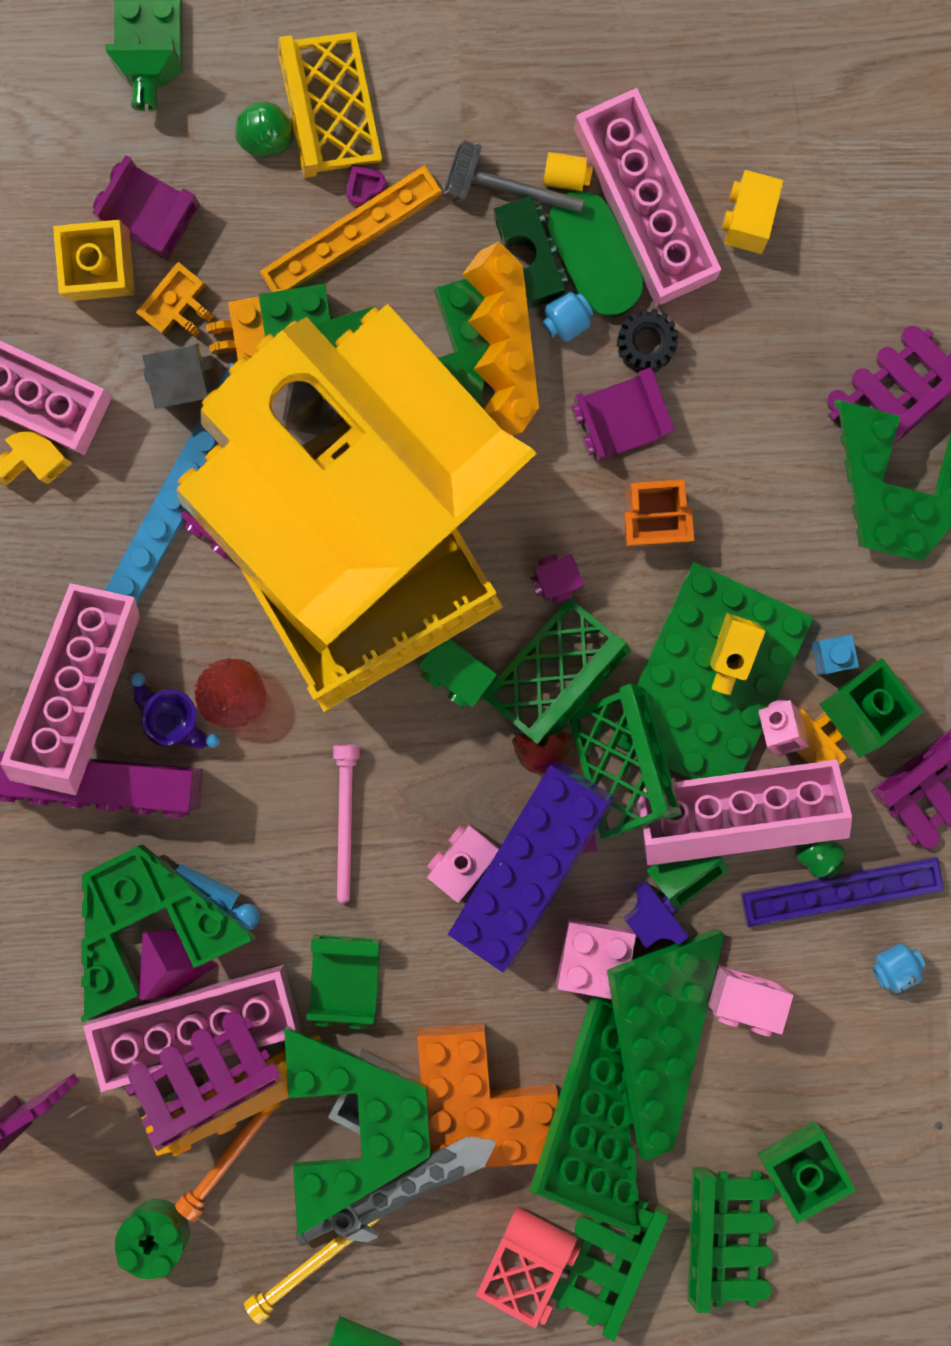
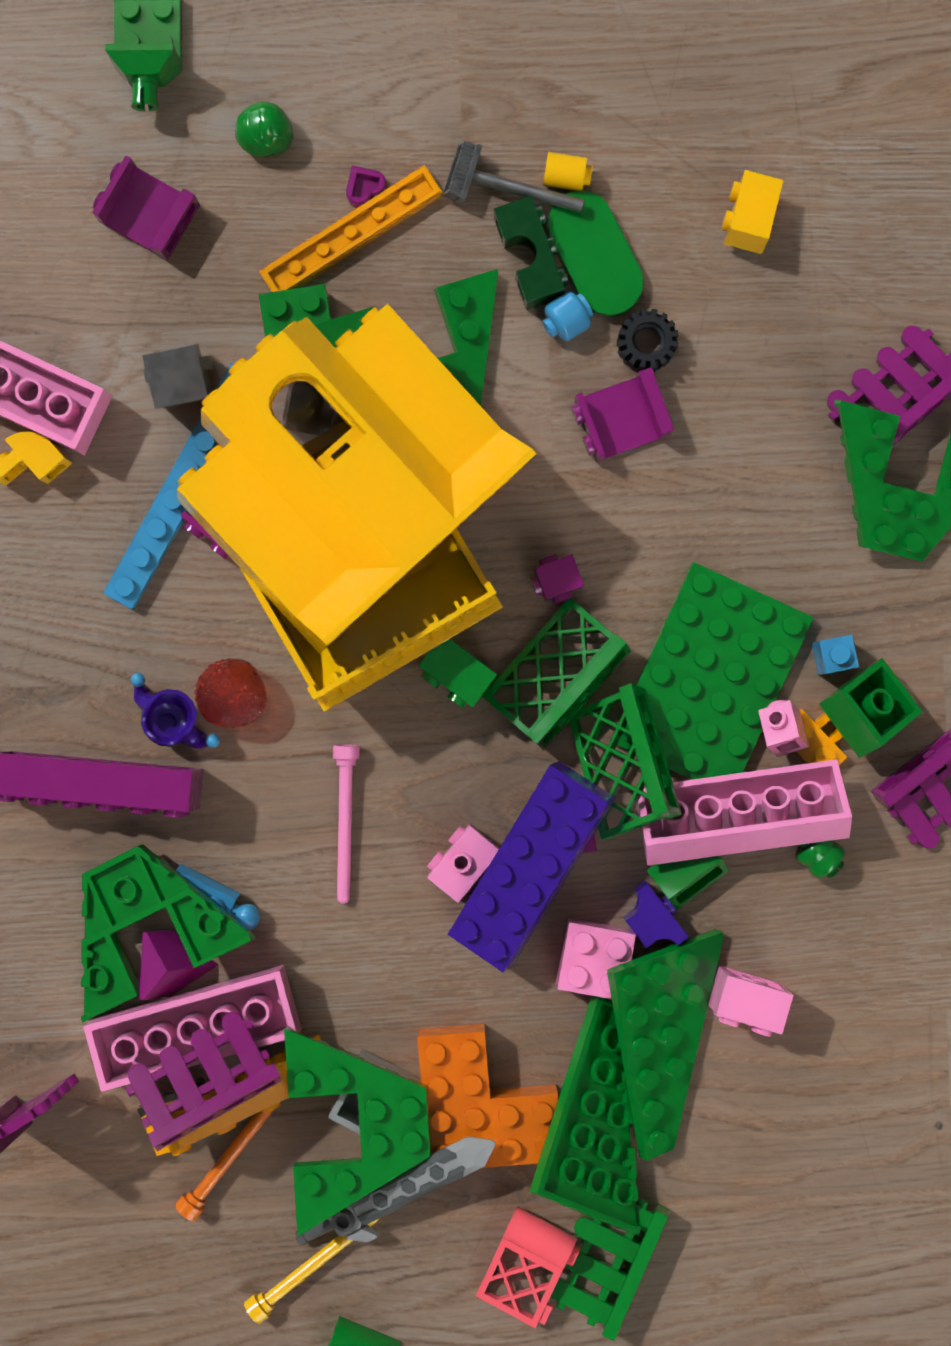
(71, 689): bright pink brick -> none
(94, 260): yellow brick -> none
(136, 1250): green brick -> none
(172, 299): light orange hinge -> none
(246, 326): light orange hinge -> none
(300, 101): yellow fence -> none
(344, 980): green panel -> none
(505, 325): light orange brick -> none
(538, 758): clear red hair -> none
(646, 197): bright pink brick -> none
(657, 514): orange plate -> none
(707, 1222): green fence -> none
(740, 638): yellow torso -> none
(806, 1172): green brick -> none
(842, 891): dark purple tile -> none
(898, 968): dark azure head -> none

